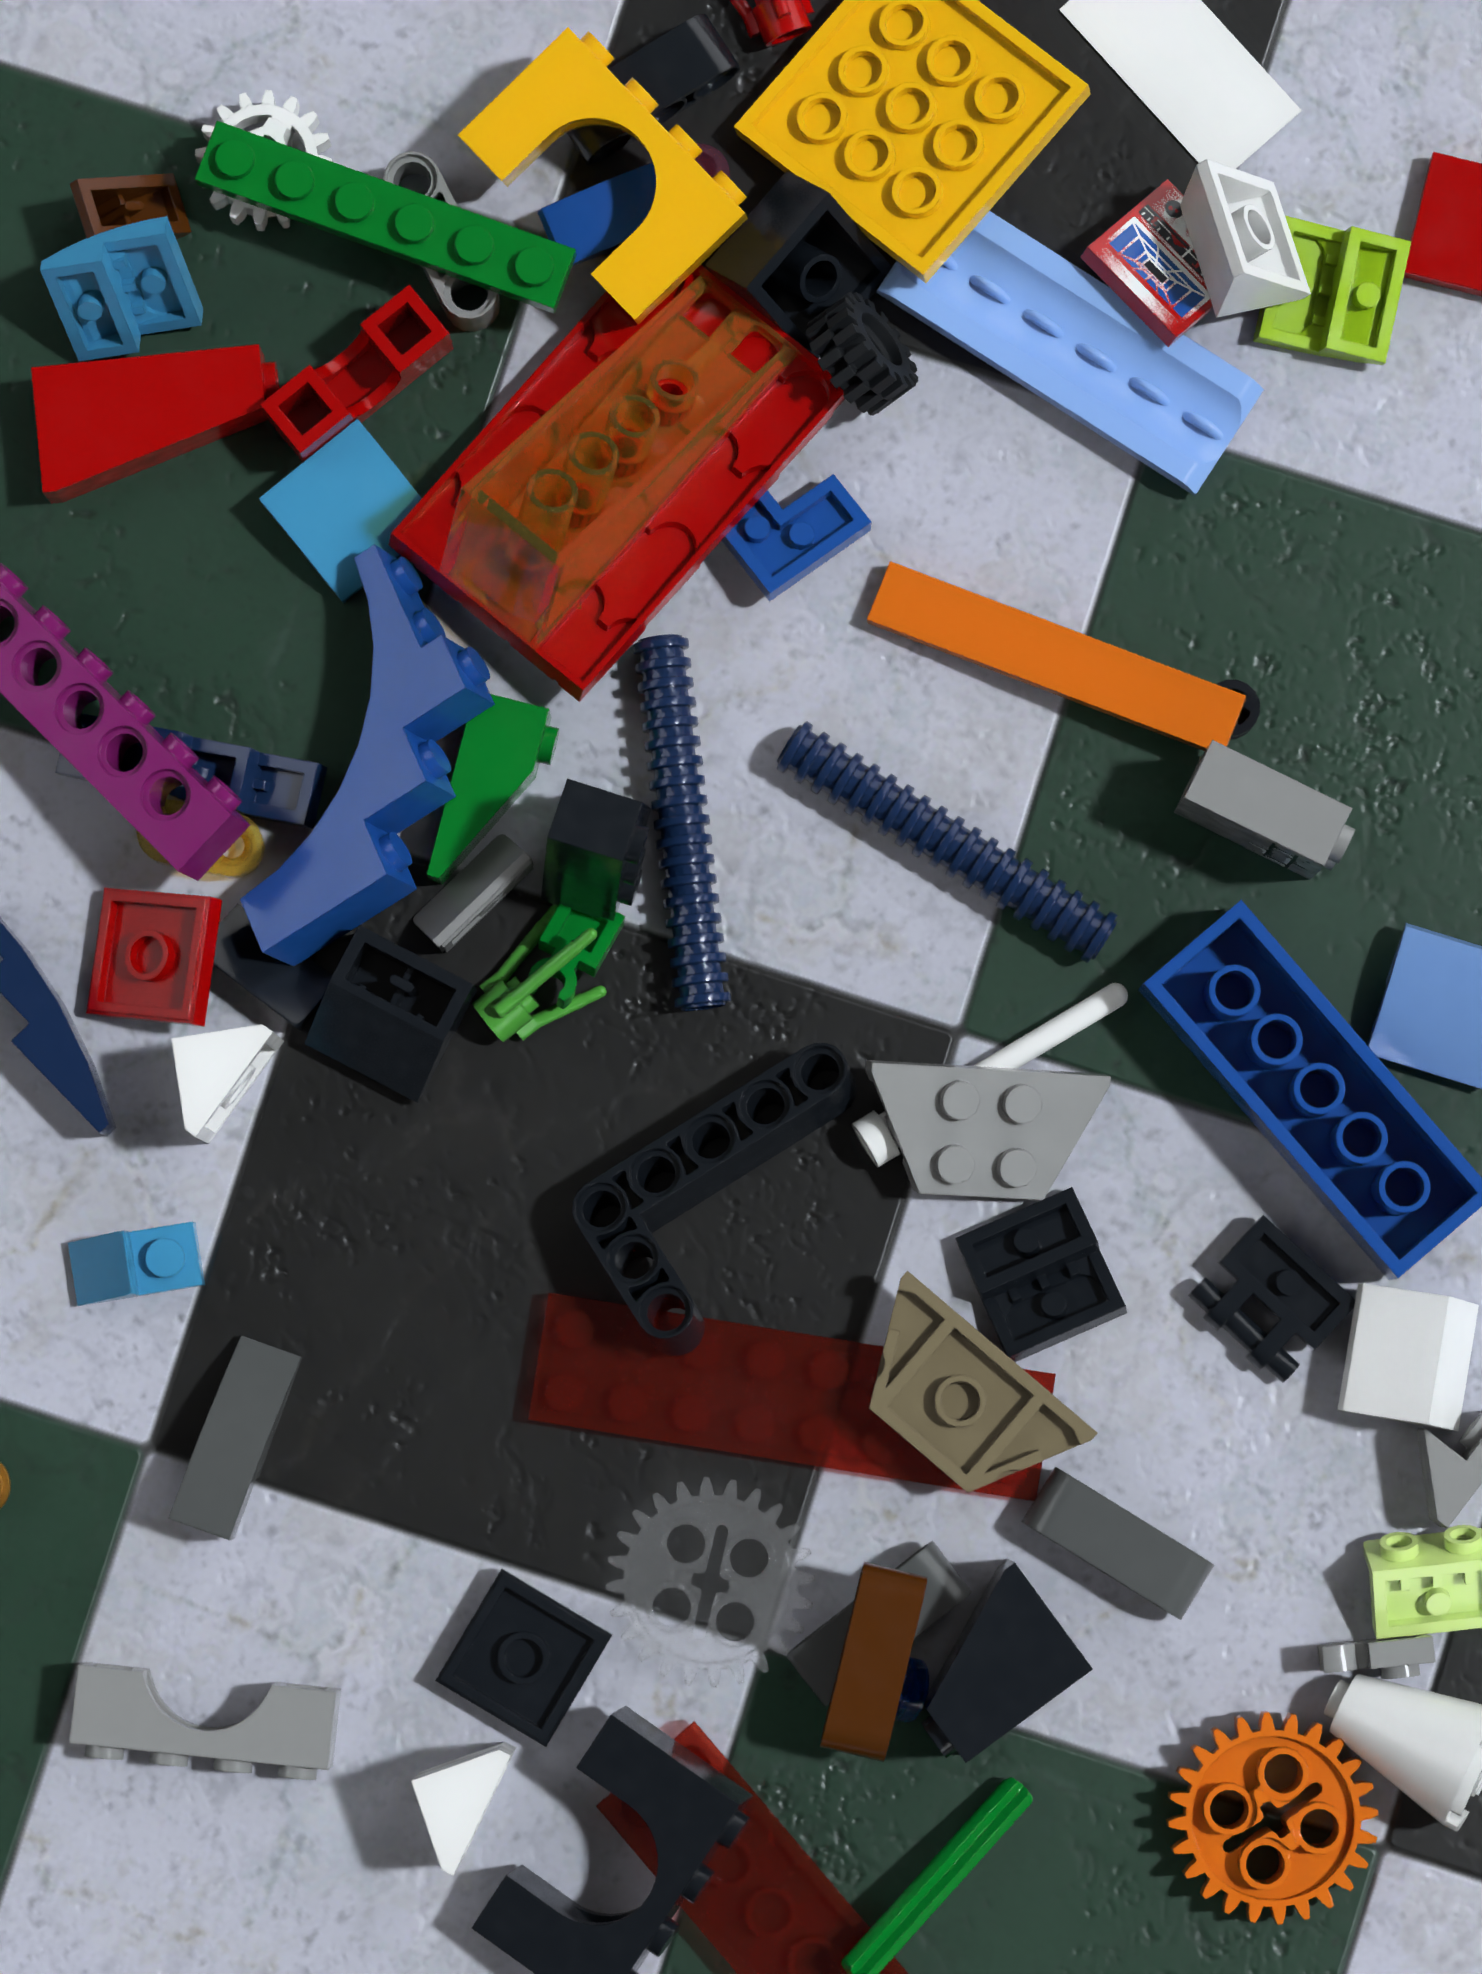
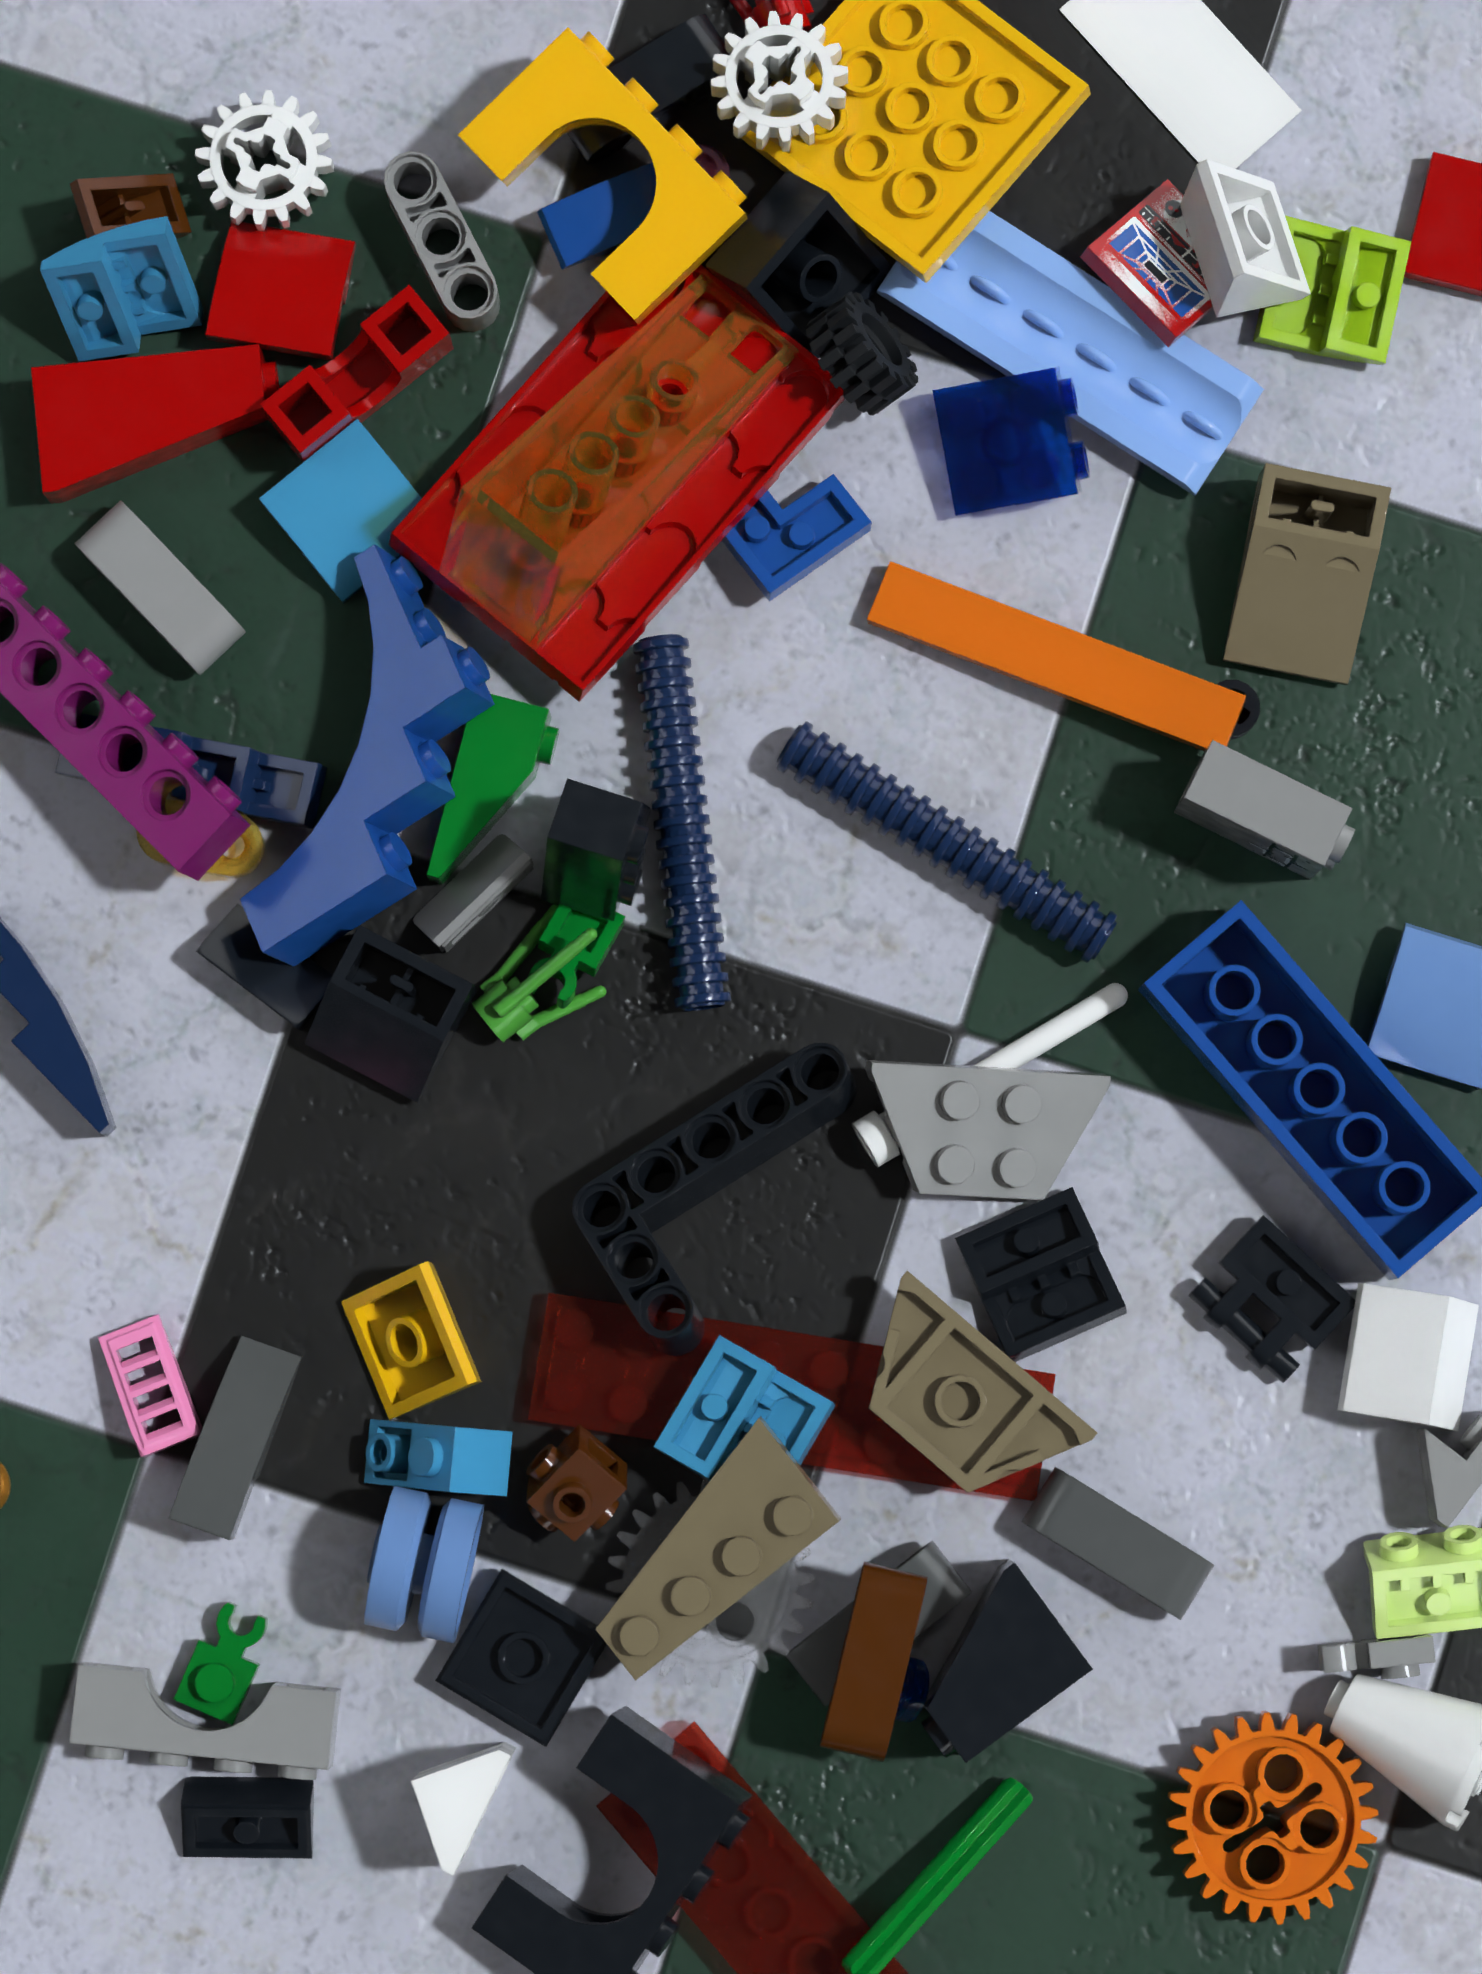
(136, 1263): dark azure slope -> none
(154, 956): red tile -> none
(160, 587): none -> light grey beam
(168, 1436): none -> bright pink slope
(217, 1073): white slope -> none
(219, 1674): none -> green plate
(247, 1817): none -> black slope
(280, 290): none -> red slope
(385, 217): green plate -> none
(411, 1340): none -> yellow slope
(425, 1564): none -> medium blue wheel
(438, 1457): none -> dark azure slope
(575, 1484): none -> reddish brown brick
(727, 1401): none -> dark azure slope
(728, 1541): none -> dark tan wing
(773, 54): none -> white gear
(1010, 440): none -> clear blue plate
(1306, 573): none -> dark tan slope

